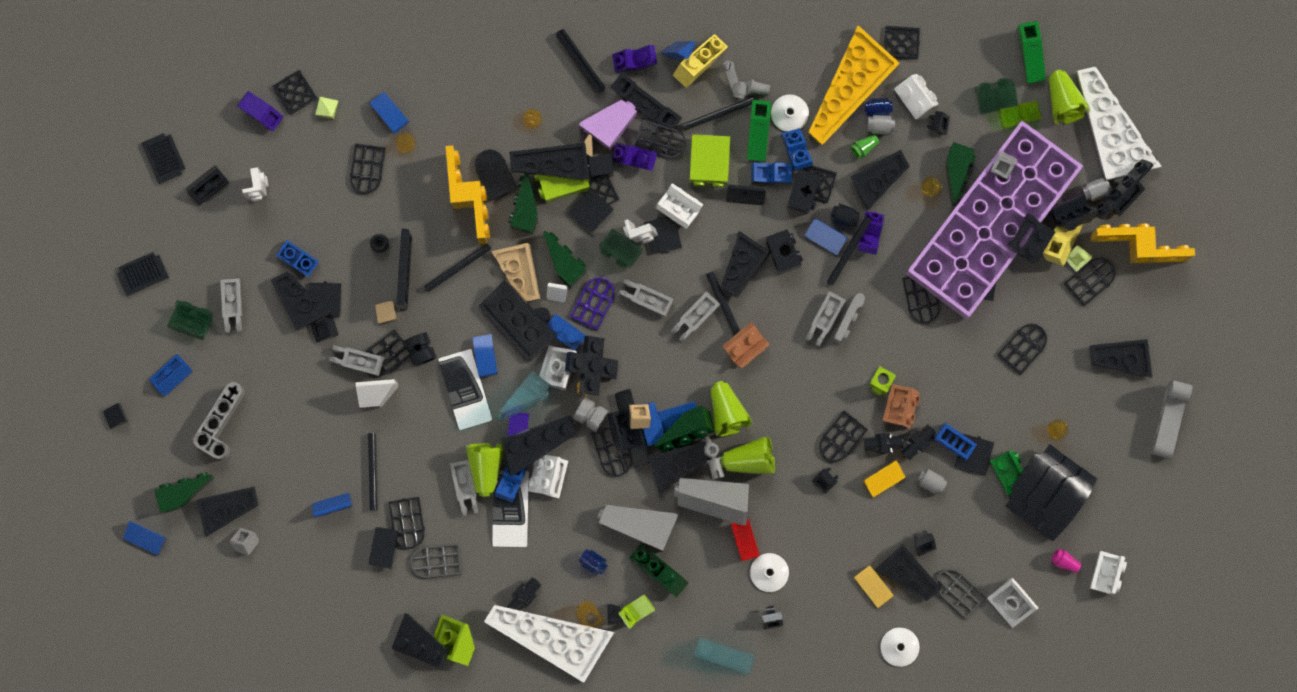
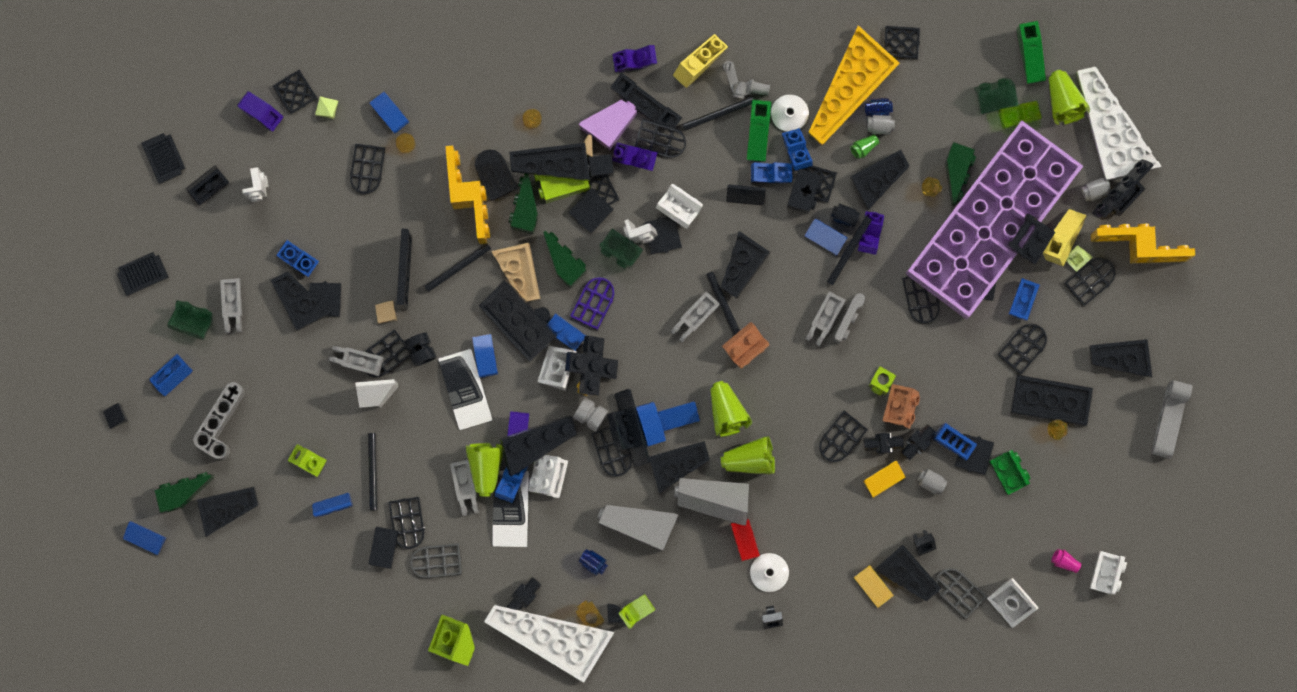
(244, 541): light grey slope -> none
(307, 460): none -> lime bracket
(324, 329): black slope -> none
(379, 237): black plate -> none
(418, 643): black wing -> none
(525, 397): clear light blue slope -> none
(556, 292): white slope -> none
(580, 61): black axle -> none
(639, 416): tan slope -> none
(647, 298): light grey hinge -> none
(658, 570): dark green slope -> none
(679, 50): blue slope -> none
(690, 426): dark green slope -> none
(709, 160): lime brick -> none
(711, 451): light grey pin -> none
(724, 655): clear light blue slope -> none
(784, 263): black brick -> none
(825, 480): black tile -> none
(890, 651): white dish -> none
(916, 95): white bracket -> none
(940, 123): black tile -> none
(1003, 165): light grey slope -> none
(1024, 299): none -> blue plate
(1050, 492): black slope -> none
(1051, 400): none -> black tile
(1073, 213): black bracket -> none

